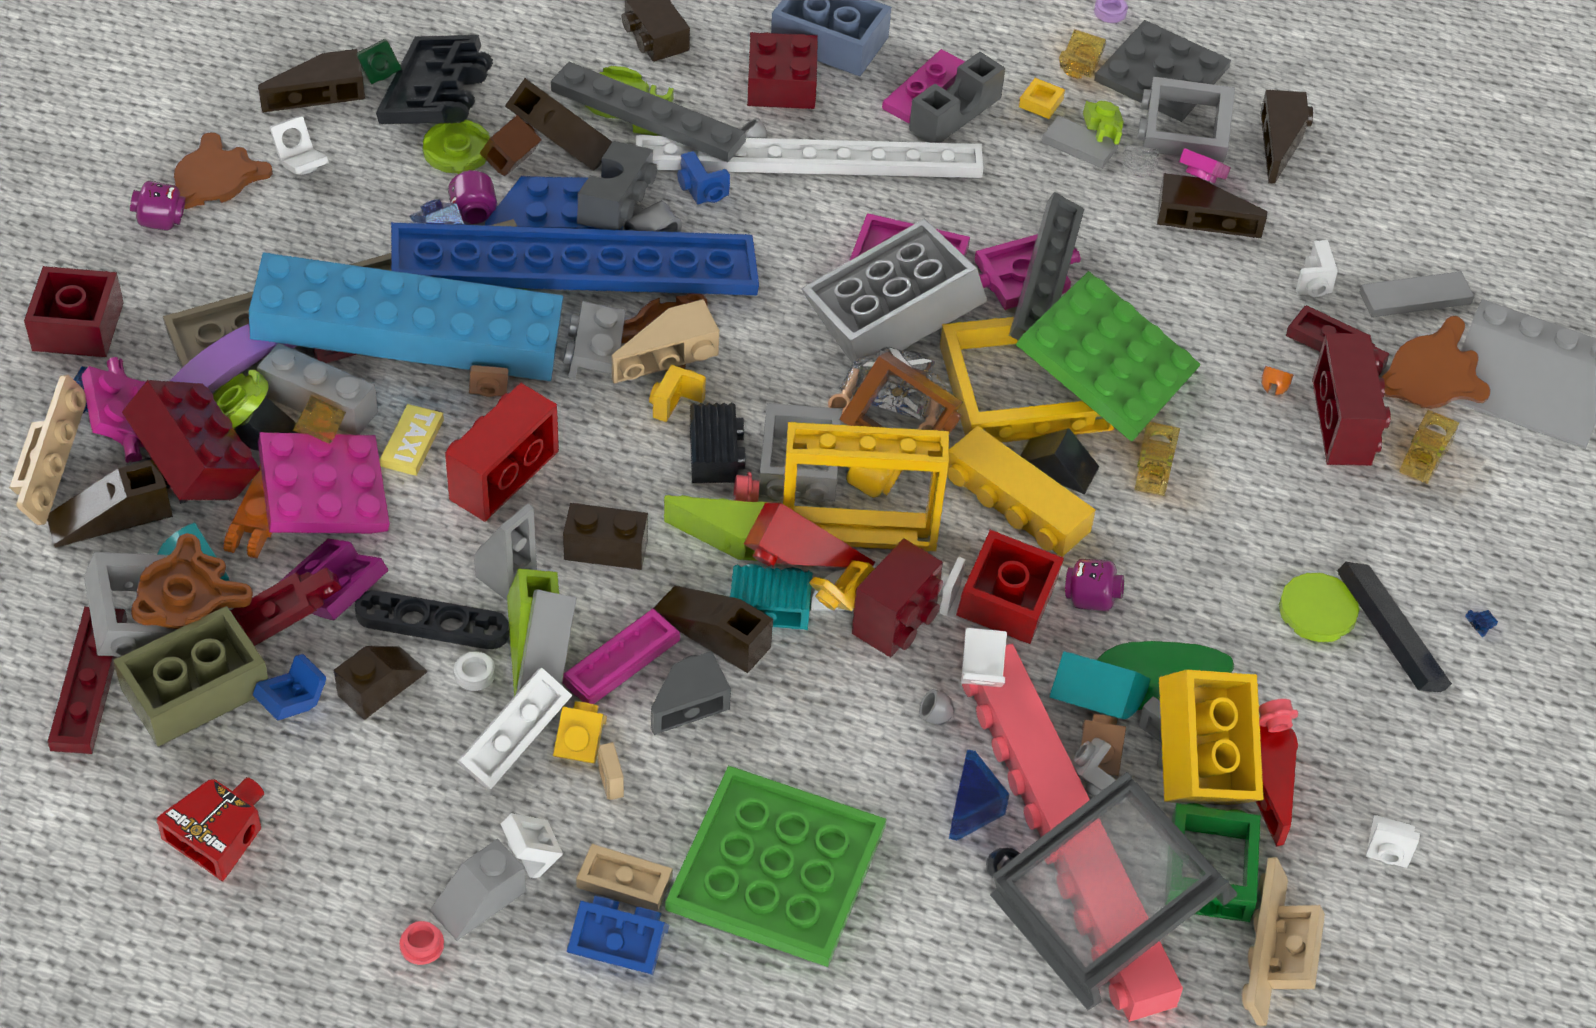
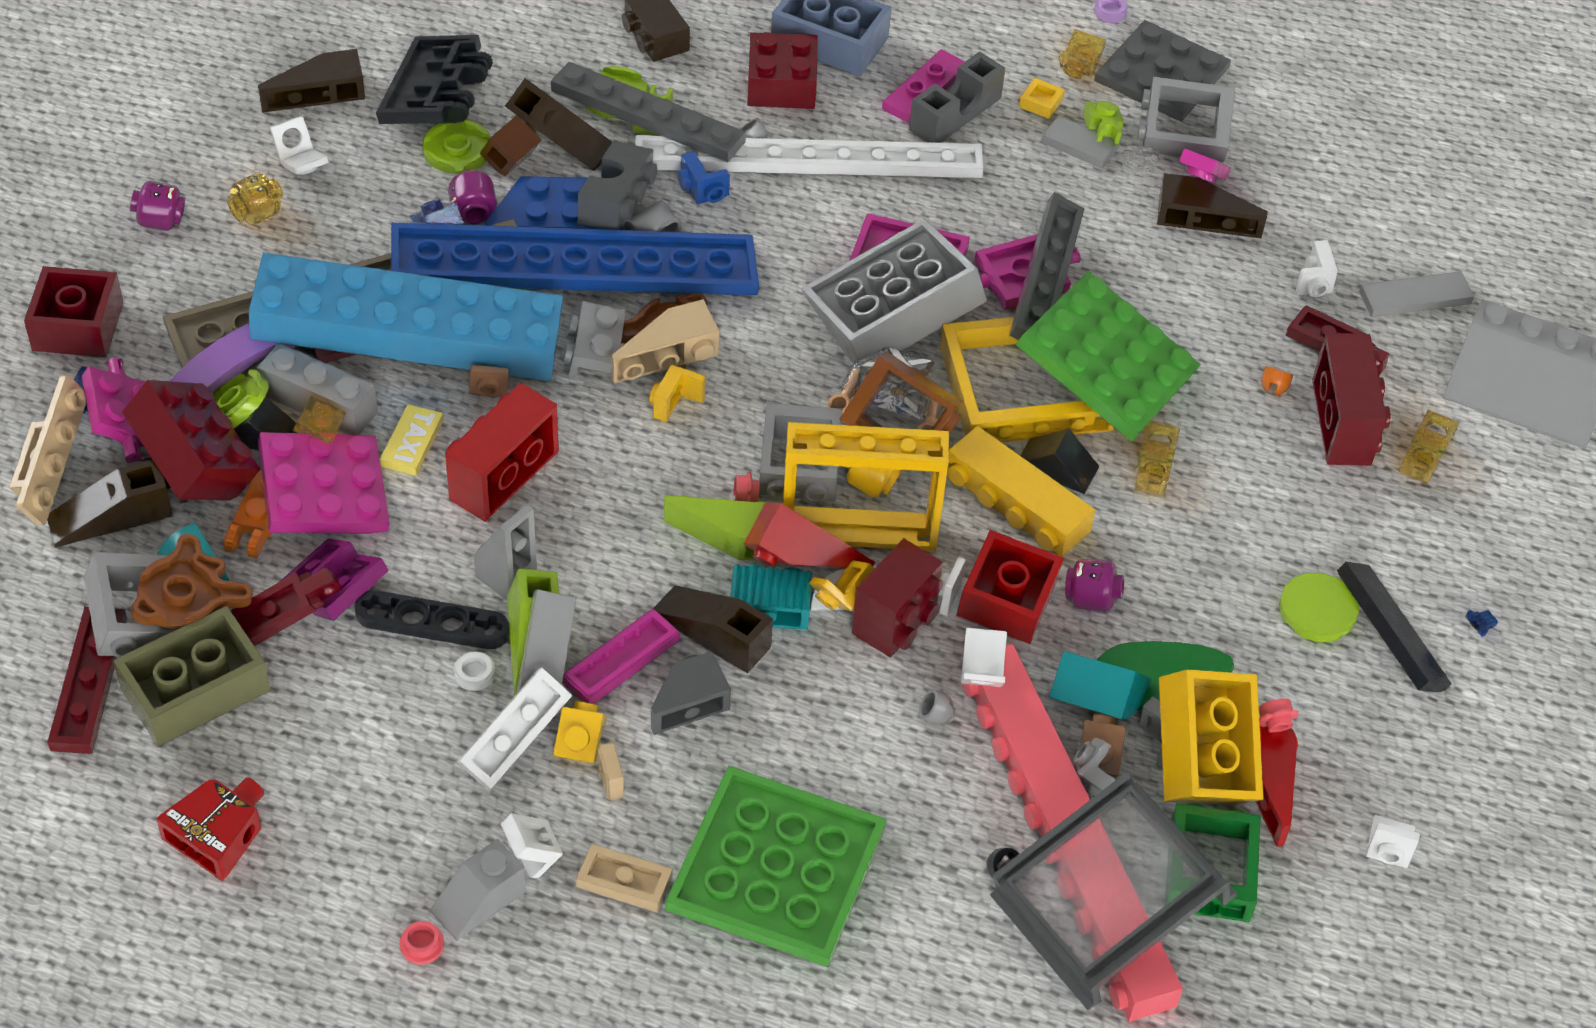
(216, 173): dark orange tile -> none
(255, 198): none -> clear yellow head
(293, 691): blue bracket -> none
(375, 677): dark brown slope -> none
(378, 61): dark green bracket -> none
(605, 536): dark brown brick -> none
(617, 936): blue bracket -> none
(714, 443): black brick -> none
(979, 798): clear blue slope -> none
(1283, 127): dark brown slope -> none
(1284, 946): tan bracket -> none
(1434, 371): dark orange tile -> none

